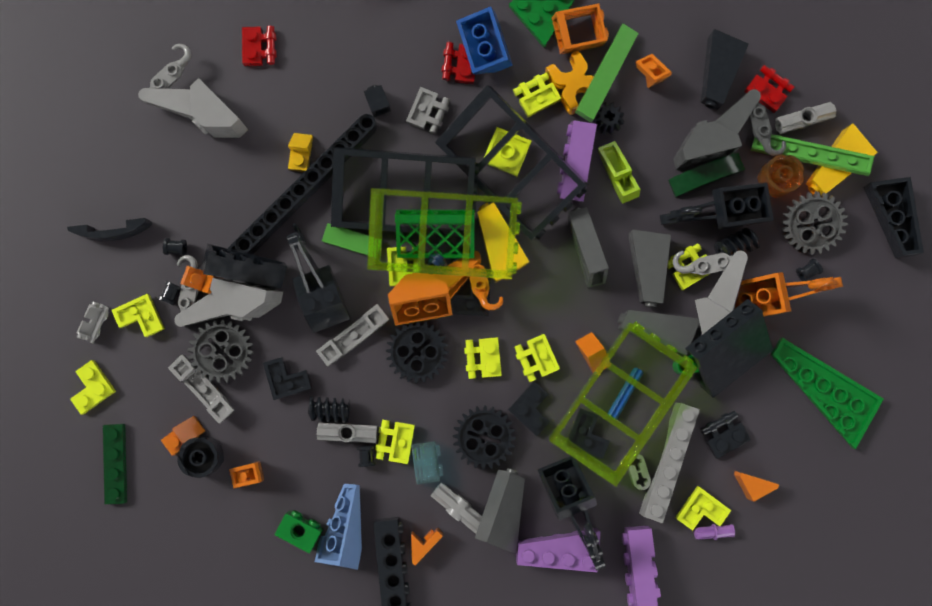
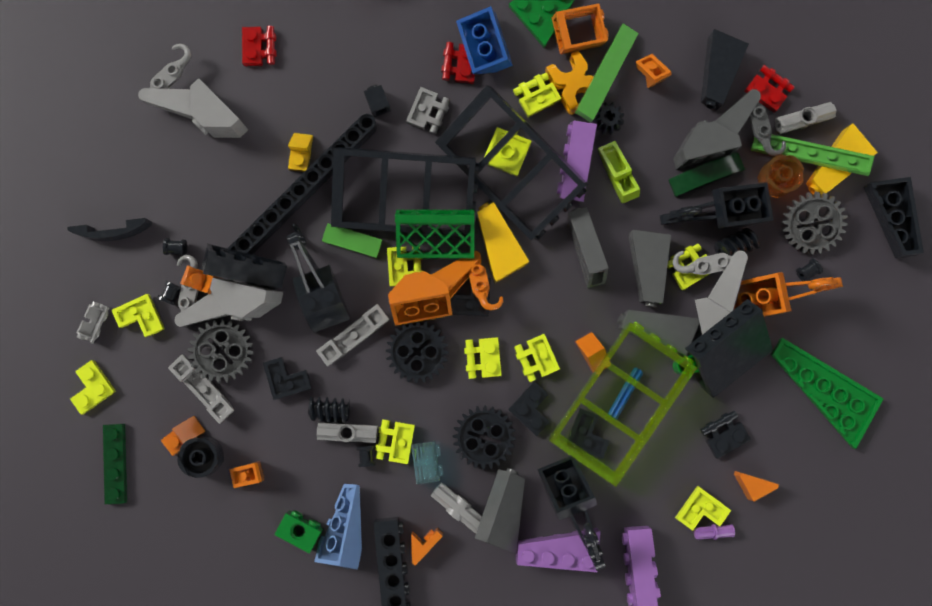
(376, 225): clear neon green window -> none
(437, 260): dark blue plate -> none
(642, 469): beam -> none
(662, 486): light grey arch -> none

